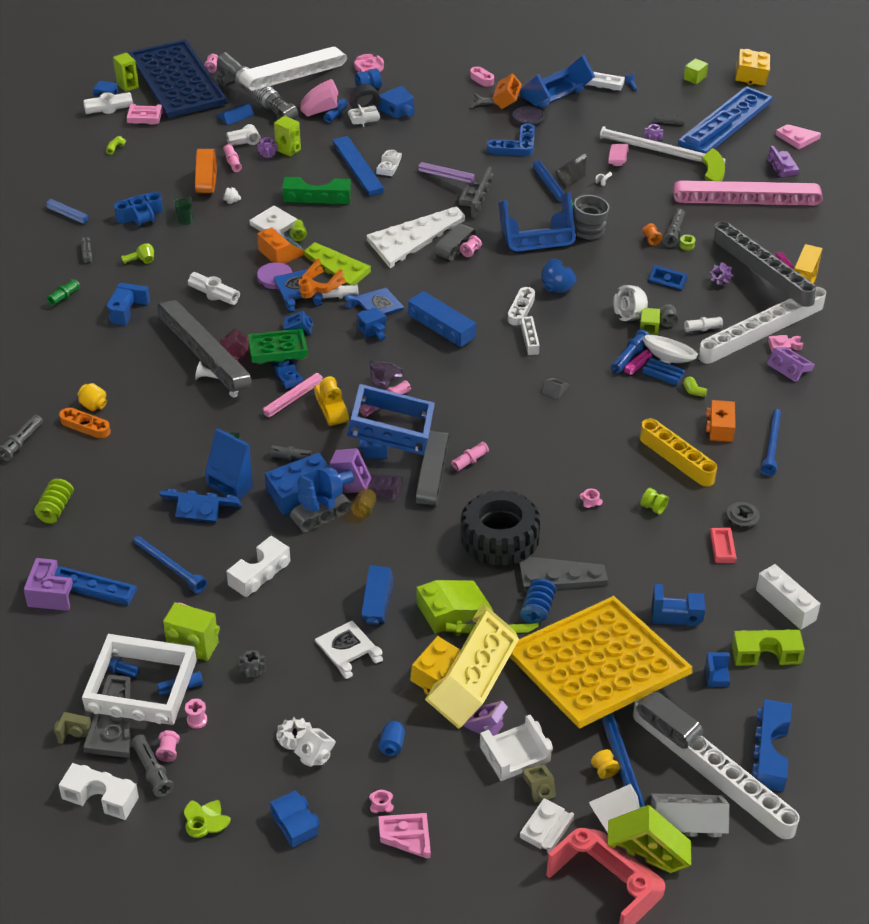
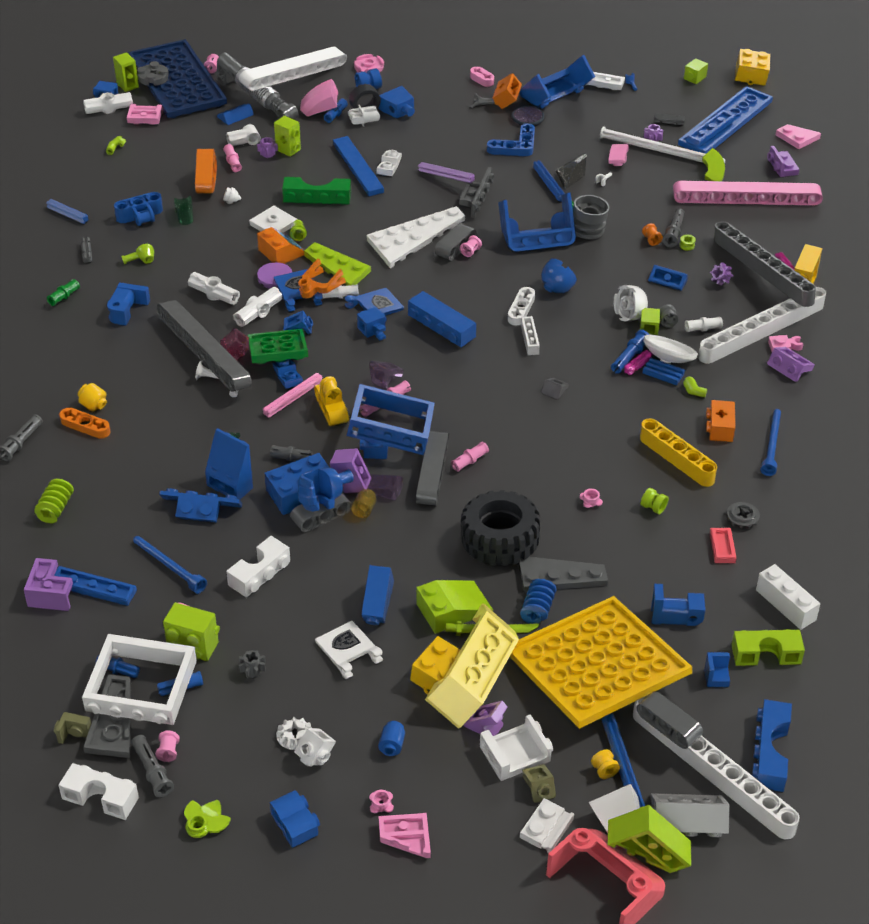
(153, 73): none -> dark grey plate
(196, 717): bright pink bush -> none
(257, 306): none -> white piece

